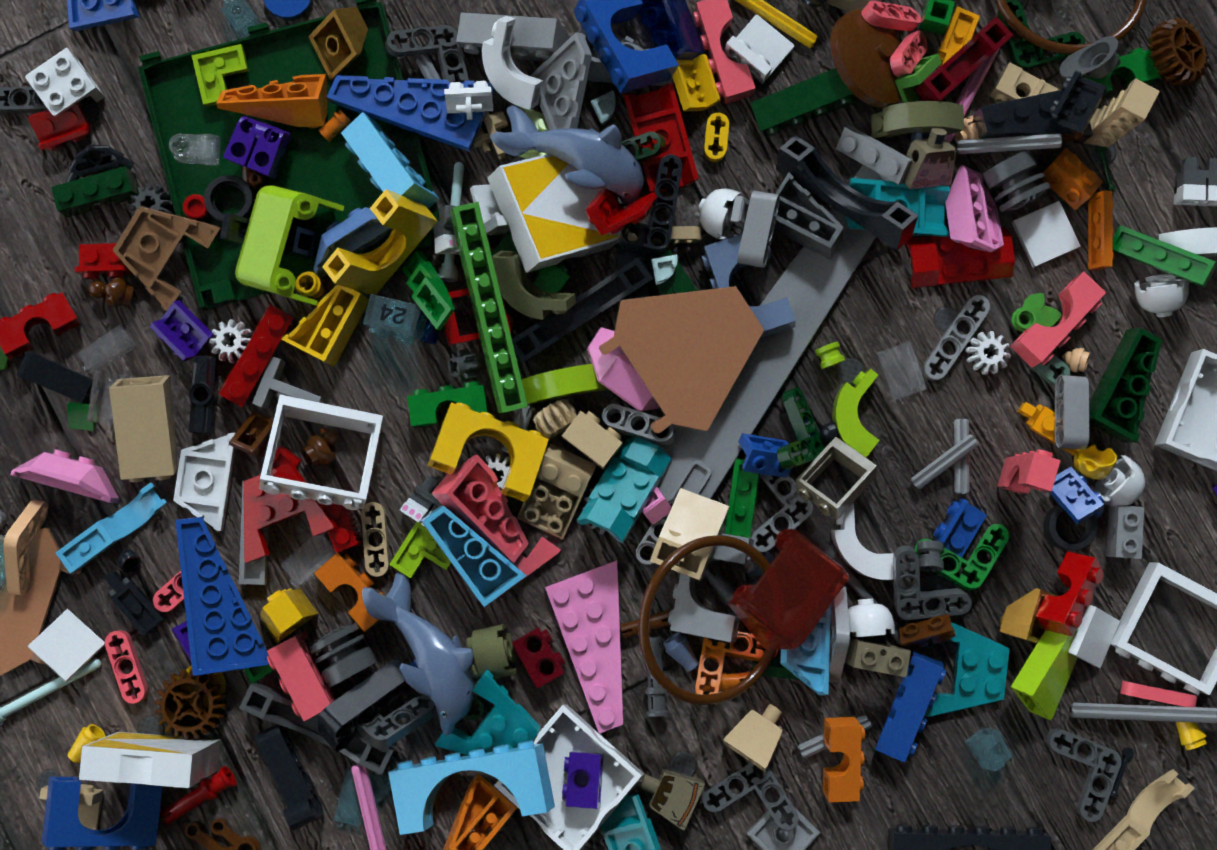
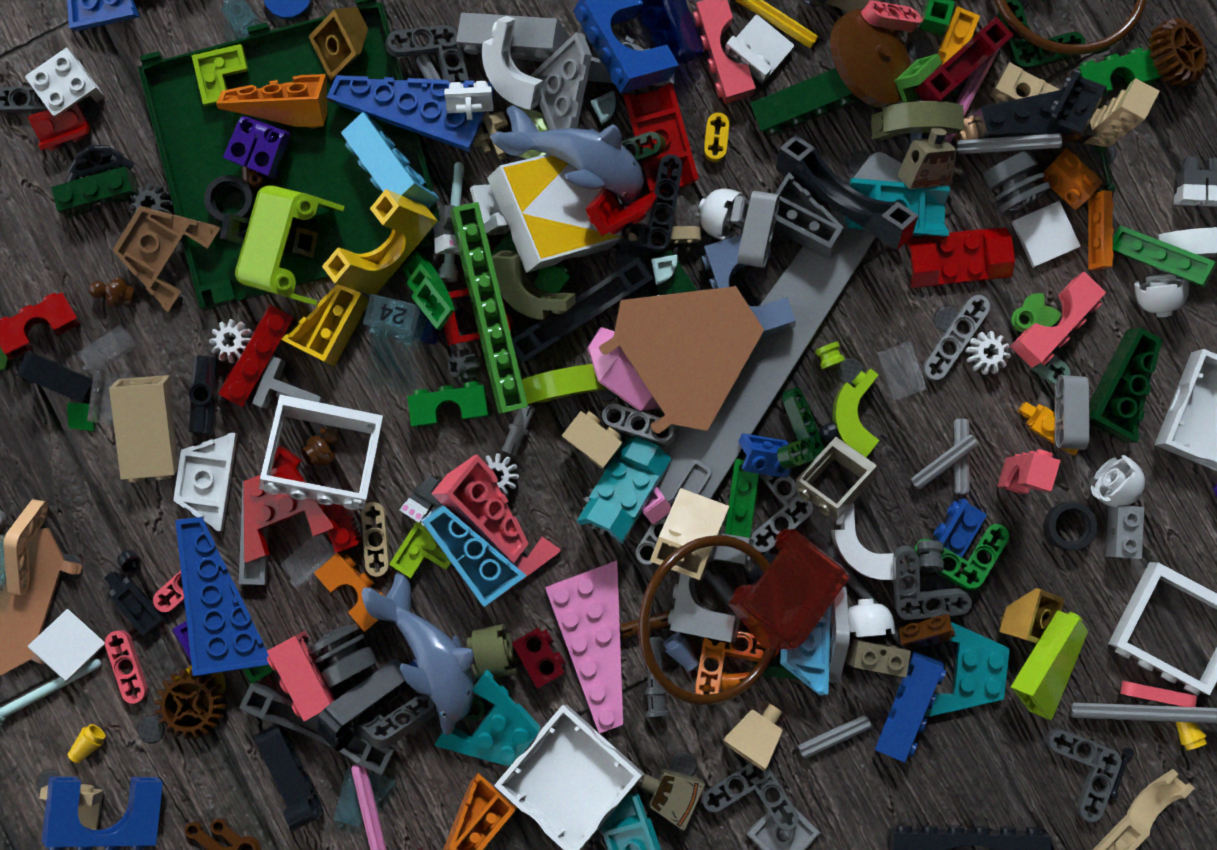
(68, 474): bright pink wedge -> none
(100, 260): red bracket -> none
(111, 529): medium azure piece -> none
(149, 759): white tile -> none
(182, 331): dark purple bracket -> none
(195, 208): red tile -> none
(199, 149): clear piece -> none
(208, 789): red pin -> none
(253, 434): reddish brown slope -> none
(286, 613): yellow wedge -> none
(309, 285): yellow cone -> none
(334, 125): orange pin -> none
(354, 234): medium blue wedge -> none
(519, 769): medium azure arch -> none
(524, 447): yellow arch -> none
(555, 418): tan gear -> none
(557, 491): tan slope -> none
(591, 765): dark purple brick -> none
(695, 84): yellow bracket -> none
(844, 781): orange arch -> none
(874, 154): light grey plate -> none
(908, 53): coral beam -> none
(973, 212): bright pink wedge -> none
(989, 748): clear light blue brick -> none
(1065, 612): red arch -> none
(1076, 497): bracket -> none
(1077, 359): light nougat plate -> none
(1094, 60): dark grey piece -> none
(1094, 463): yellow hair -> none
(1094, 636): white tile -> none

